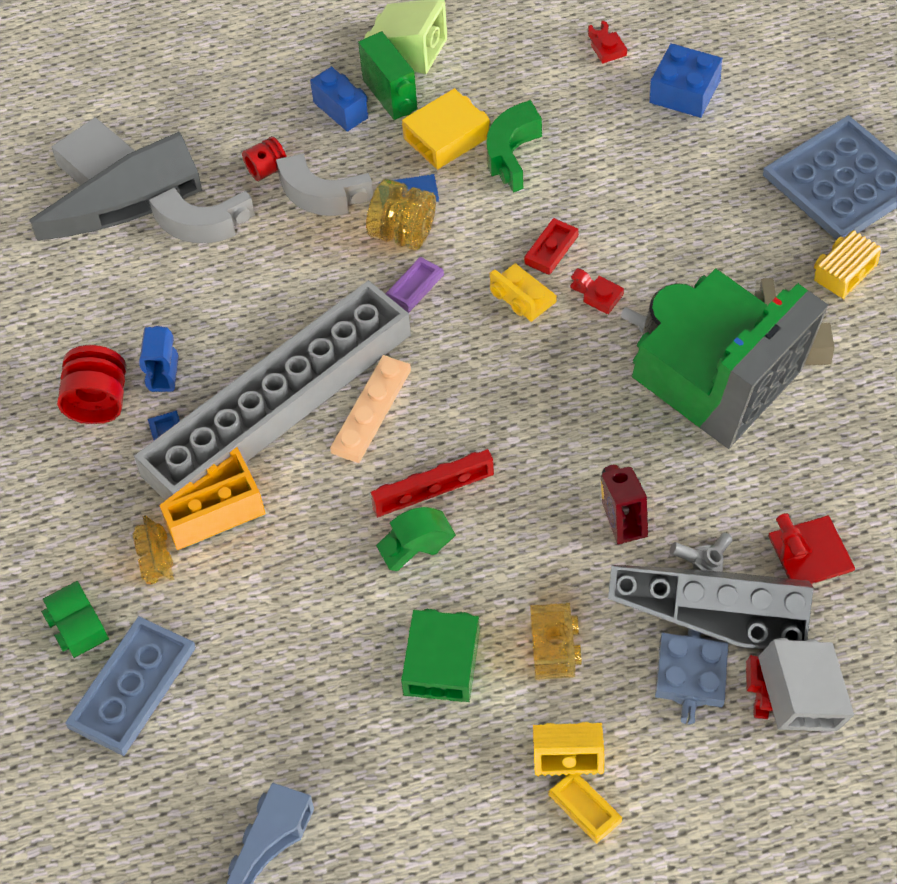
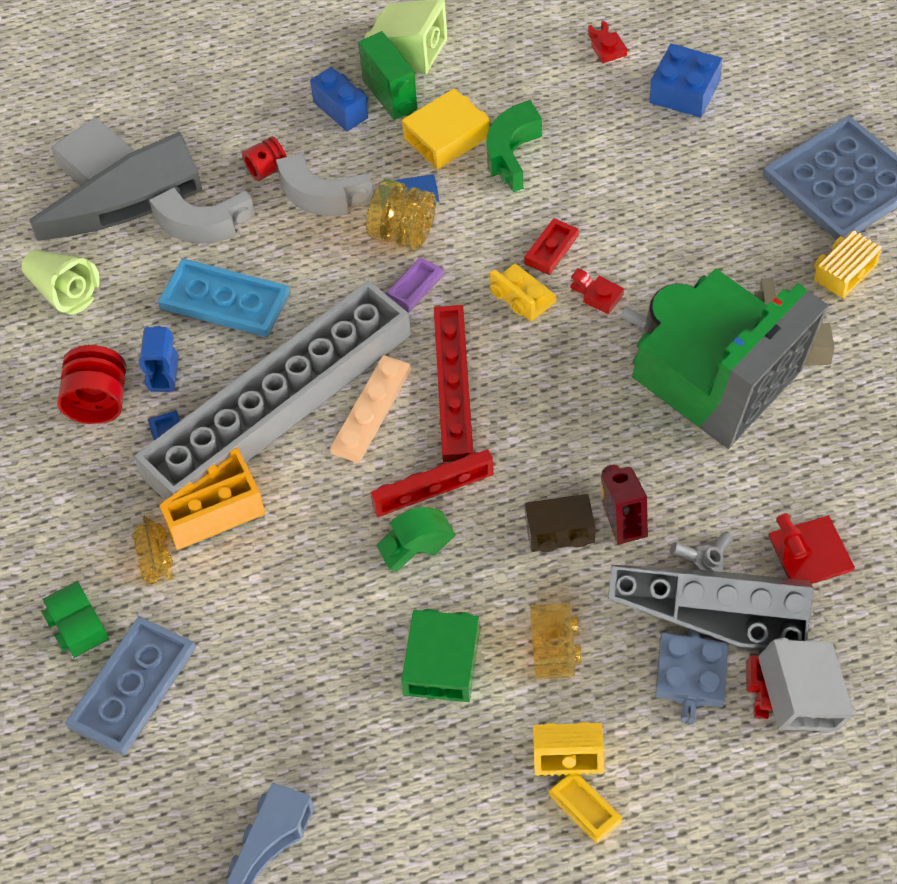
(62, 279): none -> yellowish green cone
(224, 297): none -> dark azure plate
(453, 382): none -> red plate
(560, 523): none -> dark brown brick

